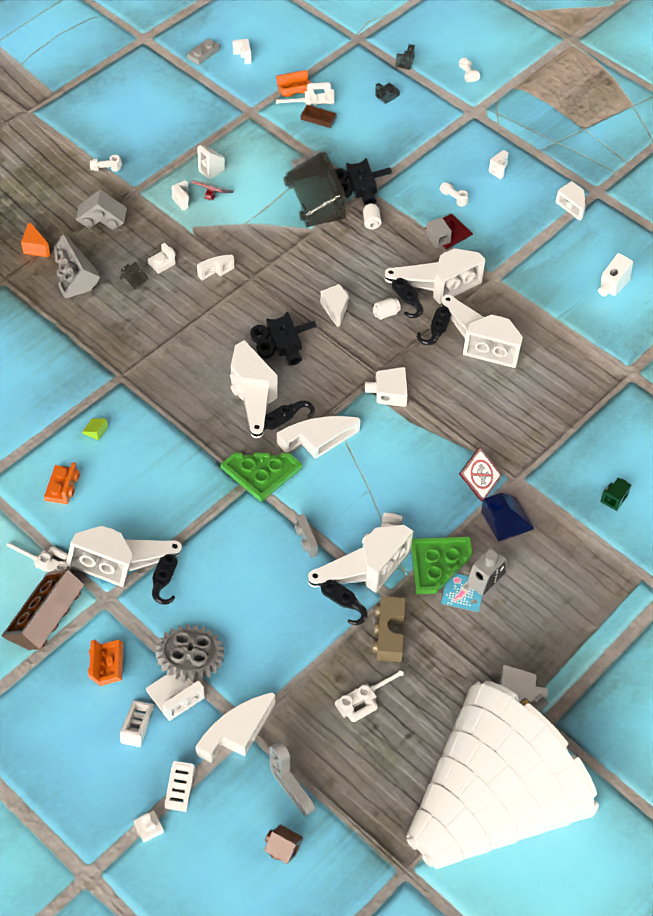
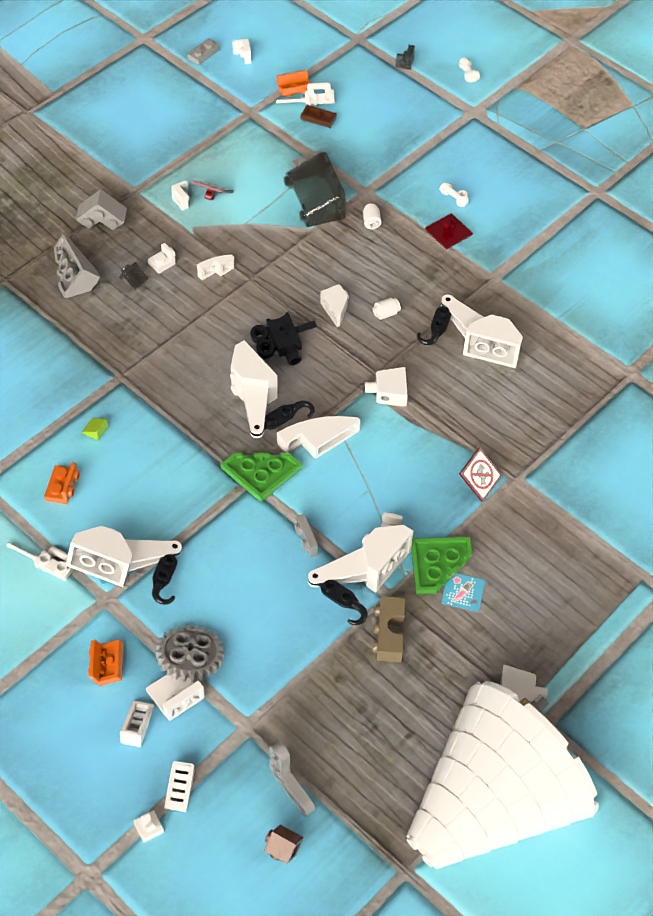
(34, 243): orange slope -> none
(44, 610): slope -> none
(114, 162): white bar -> none
(210, 162): white slope -> none
(236, 728): white slope -> none
(361, 180): black piece -> none
(363, 694): white piece -> none
(386, 93): clear smoke bracket -> none
(438, 232): light grey brick -> none
(452, 275): white slope -> none
(490, 566): light grey torso -> none
(498, 164): white bracket -> none
(505, 516): clear blue slope -> none
(572, 199): white slope -> none
(616, 275): white torso -> none
(616, 494): dark green brick -> none

